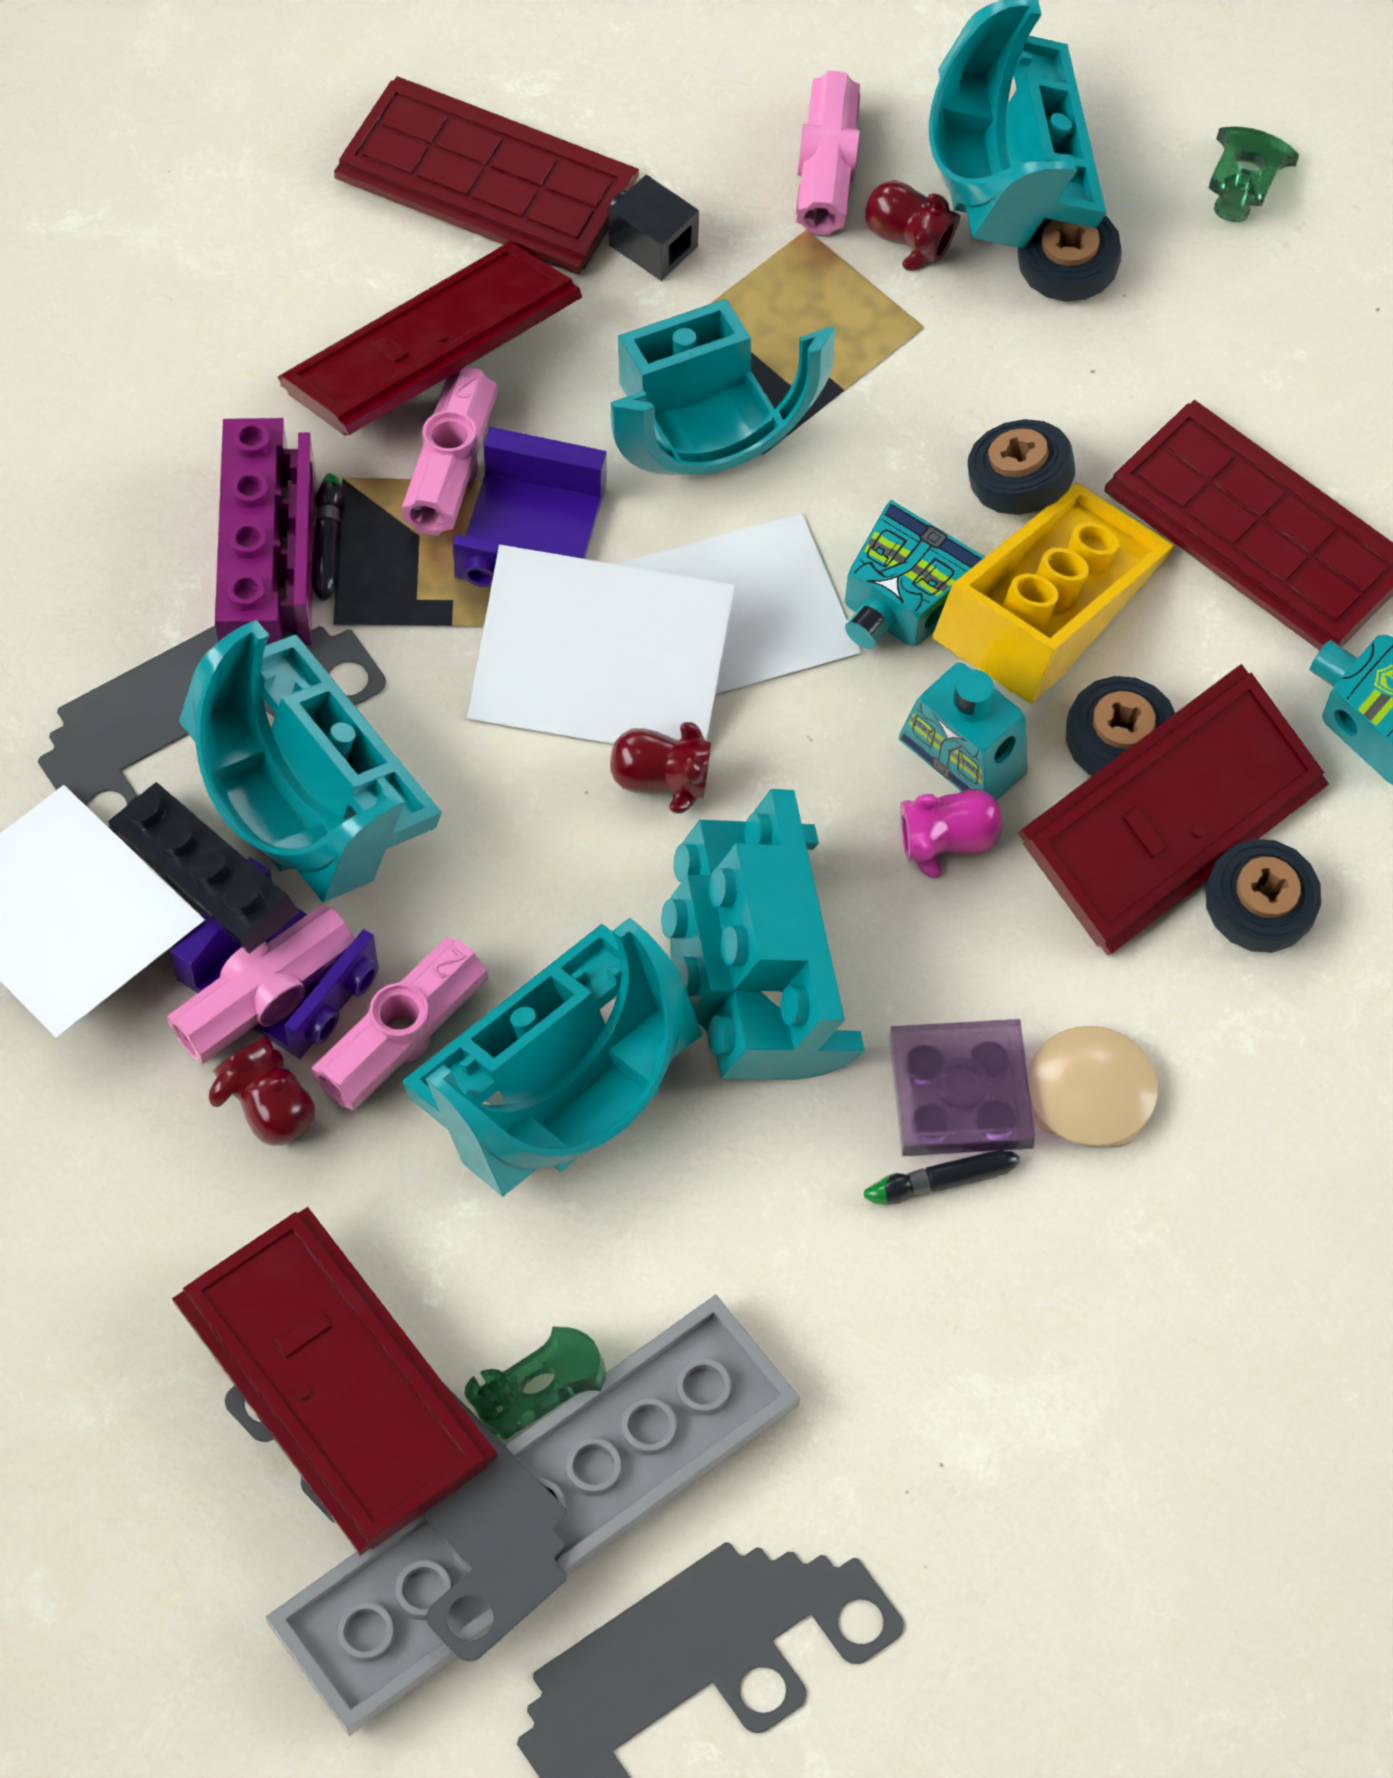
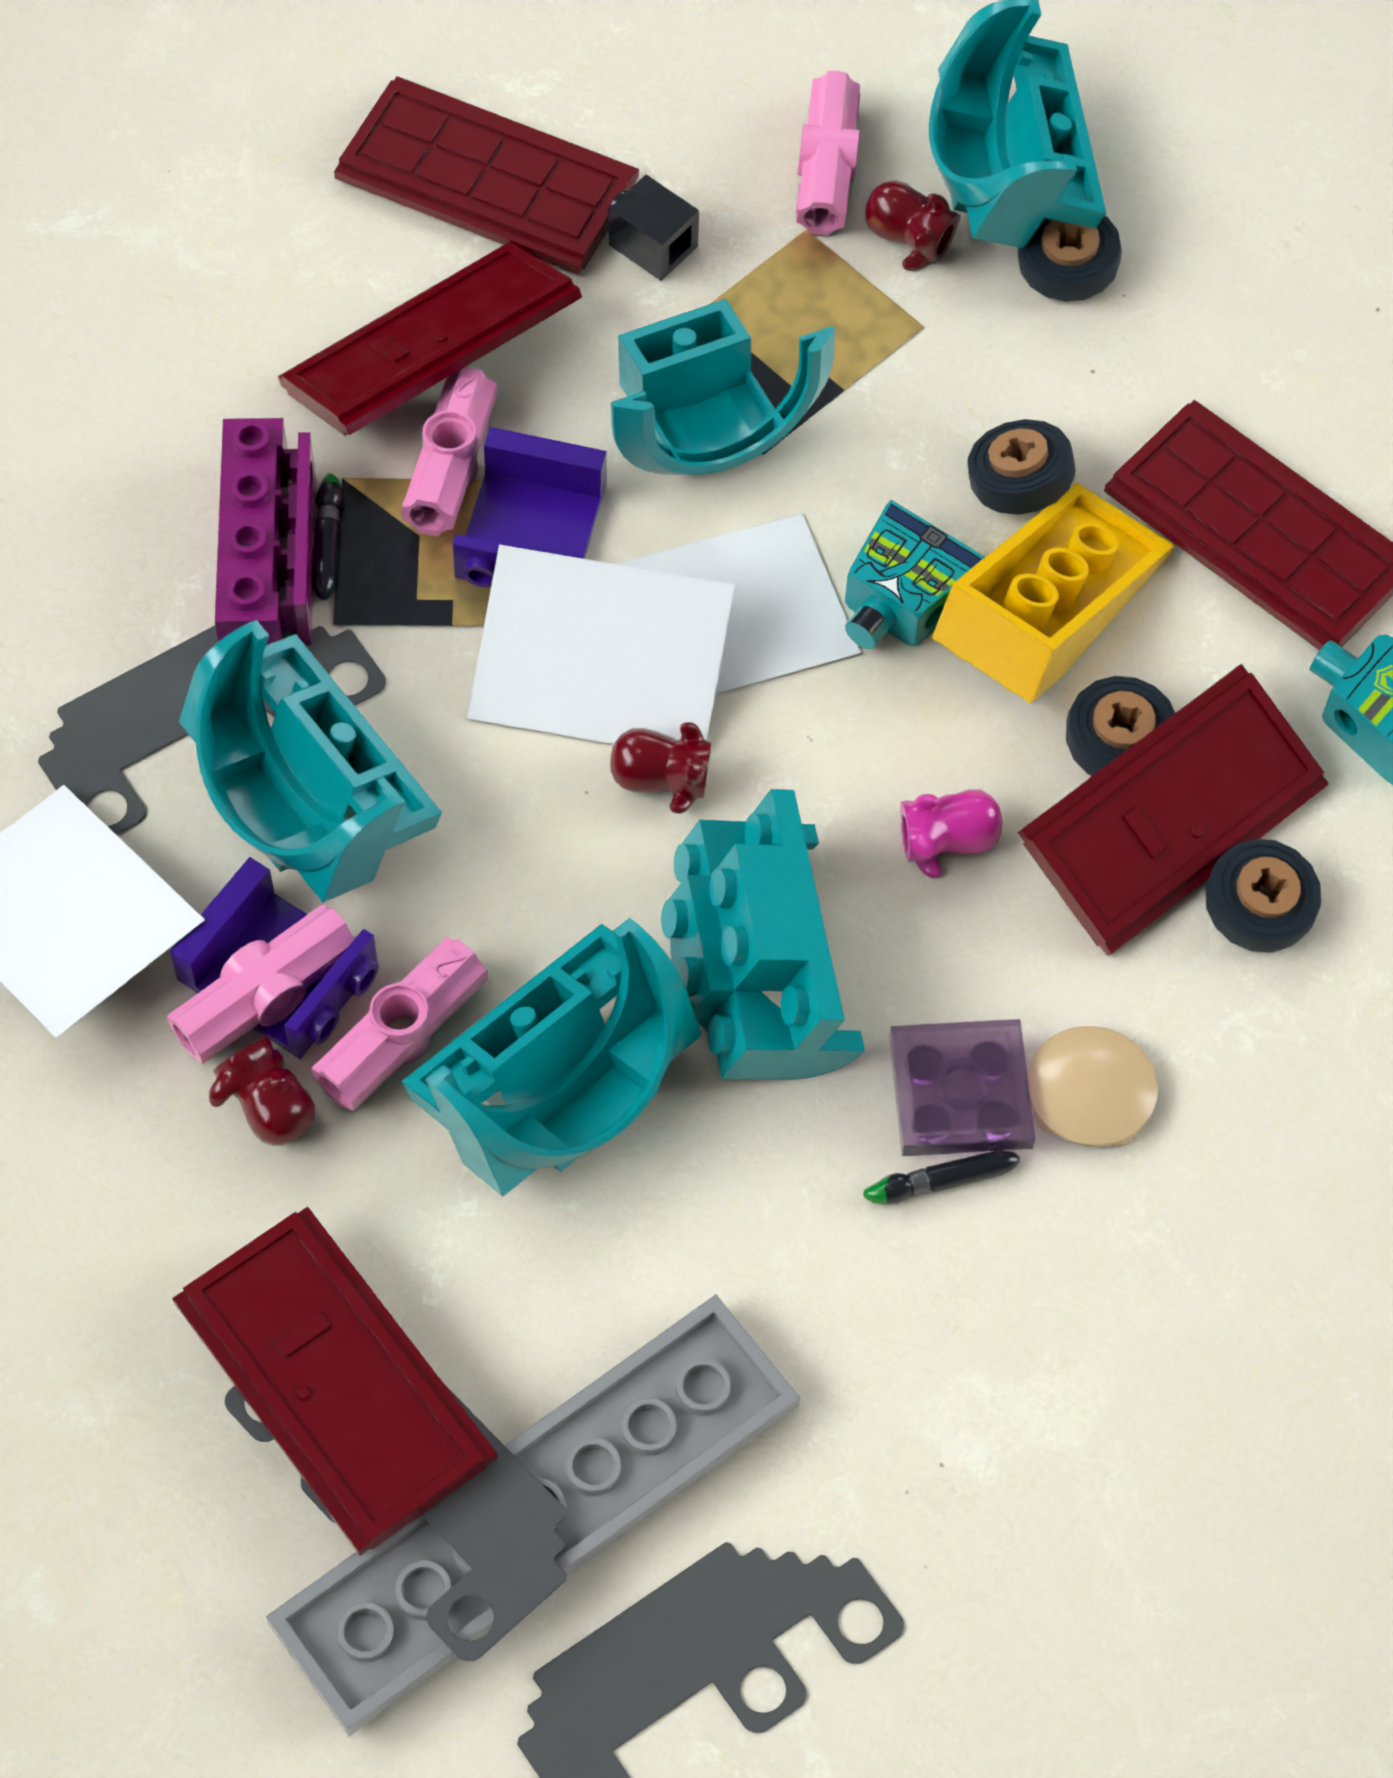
(203, 867): black plate -> none
(566, 1354): clear green piece -> none
(968, 732): teal torso -> none
(1242, 187): clear green piece -> none

